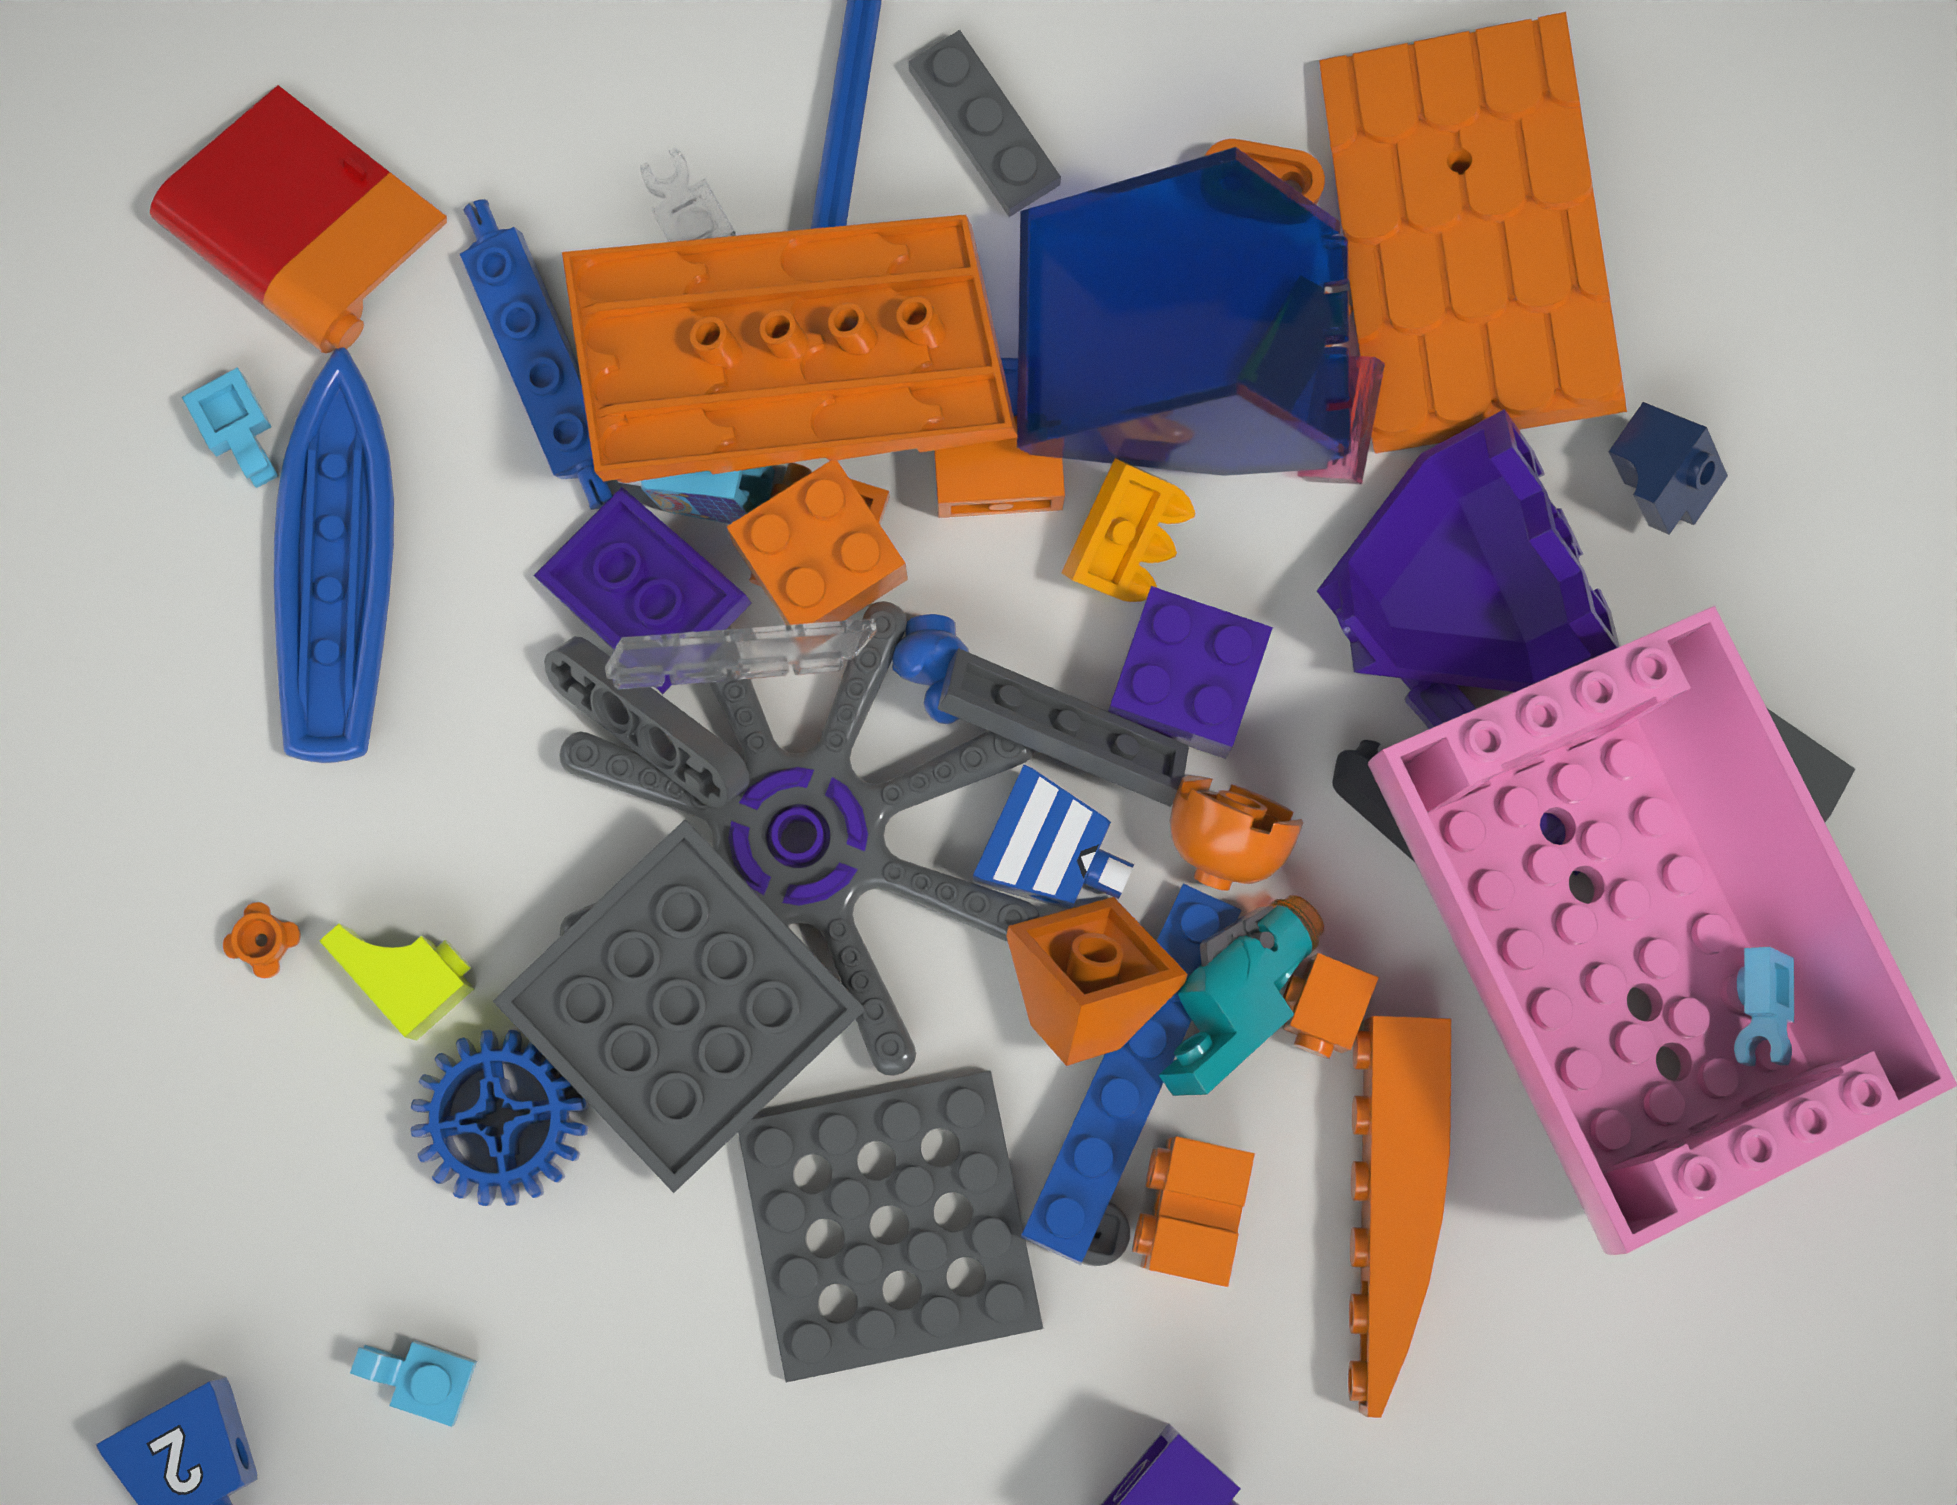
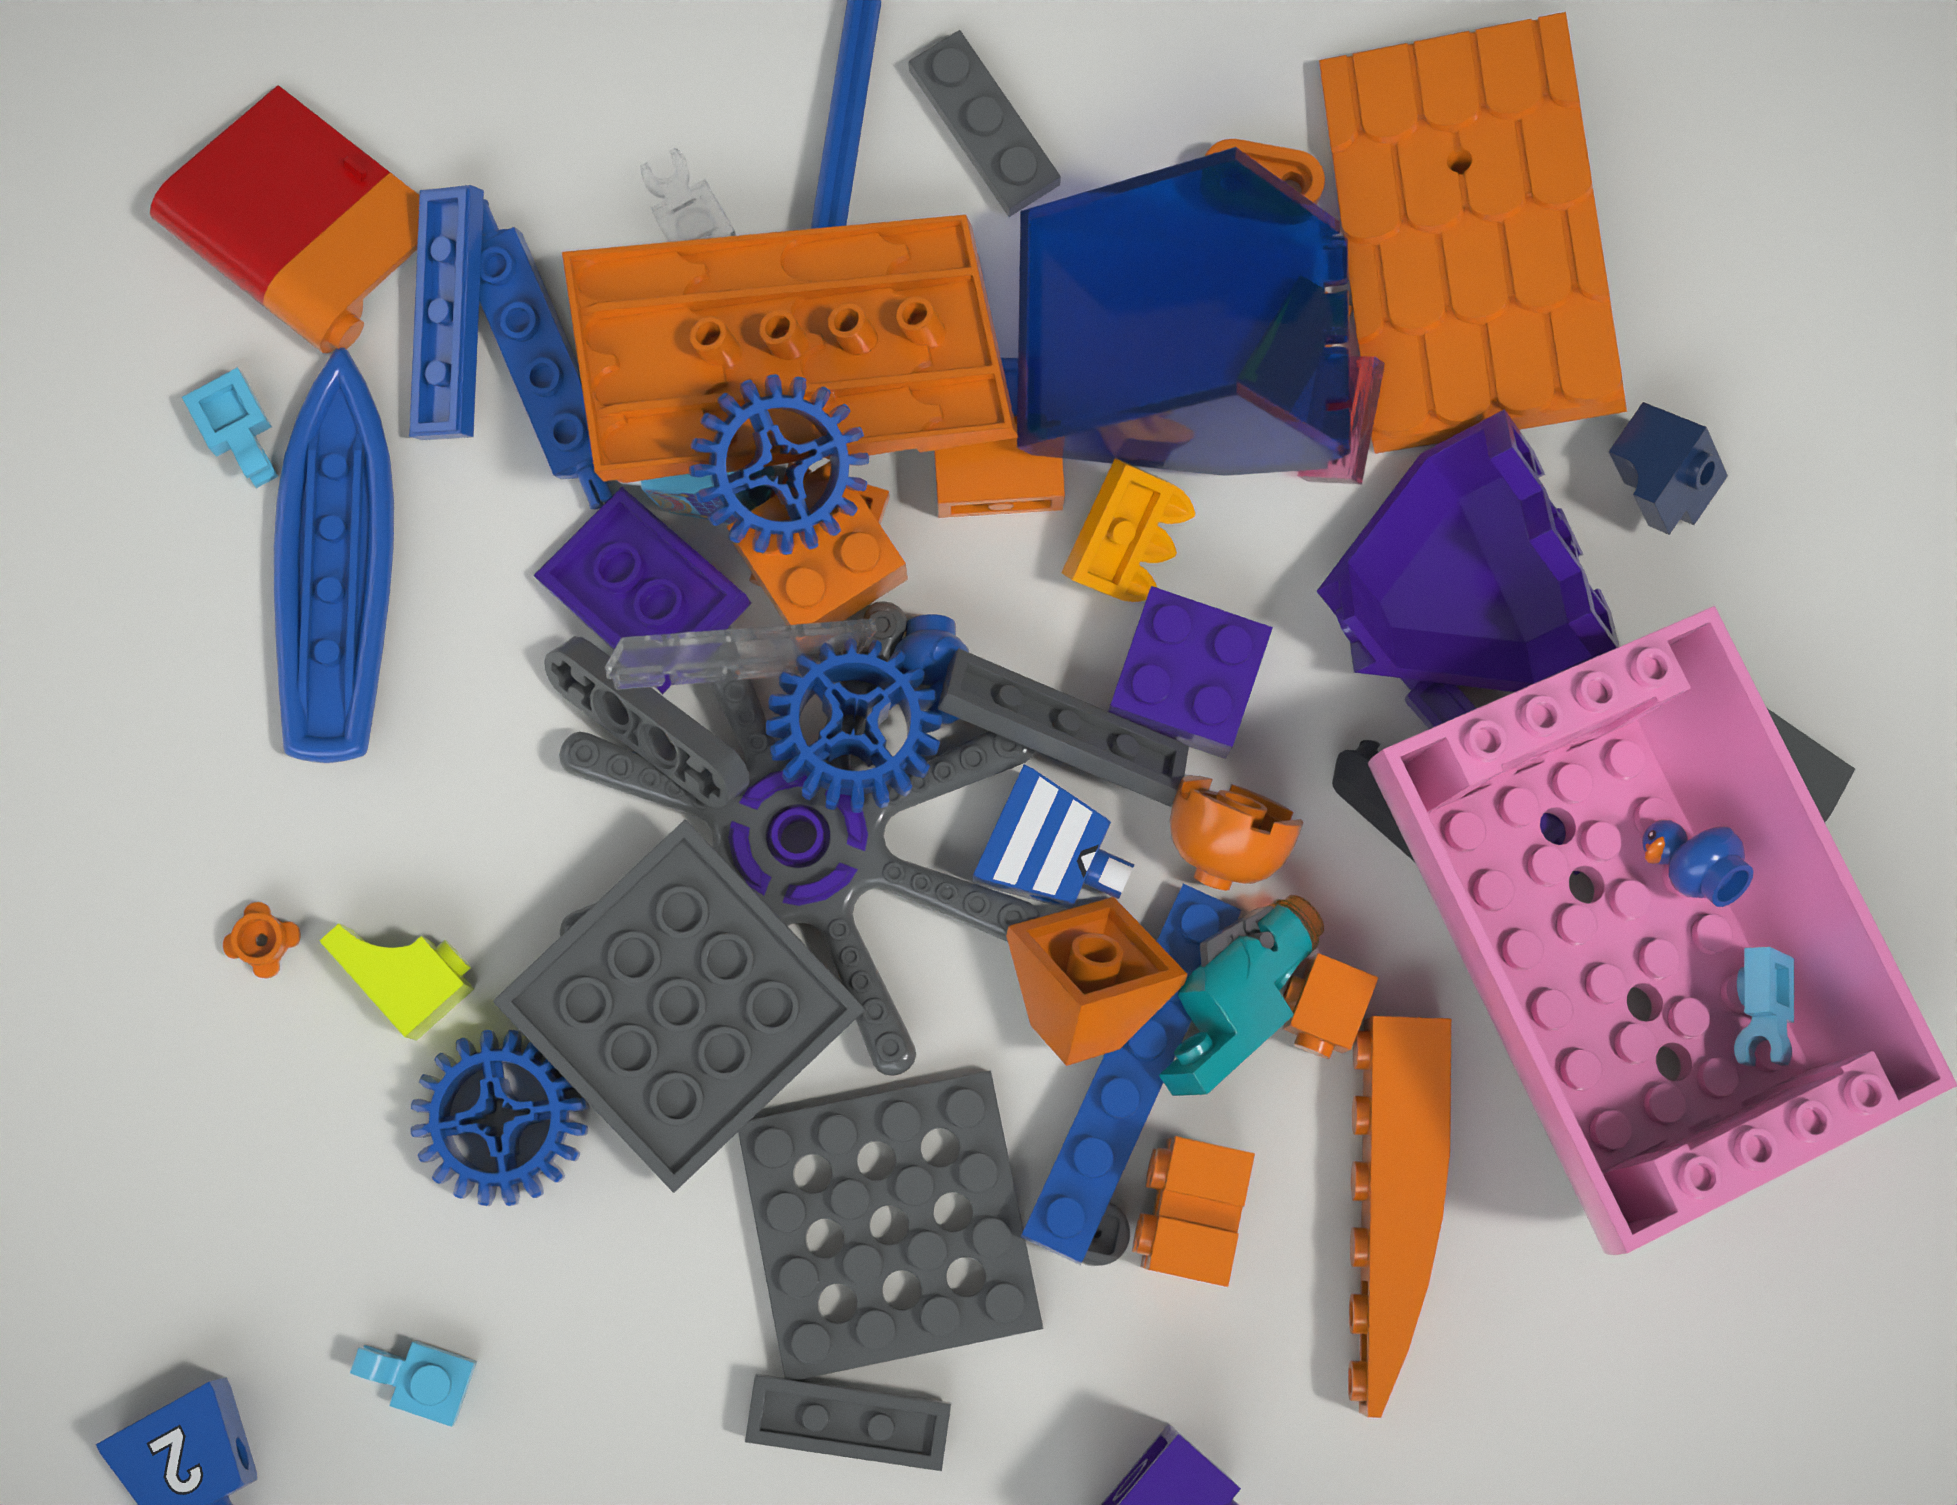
(446, 313): none -> blue tile
(767, 435): none -> blue gear
(839, 702): none -> blue gear
(848, 1422): none -> dark grey plate
(1703, 866): none -> blue animal

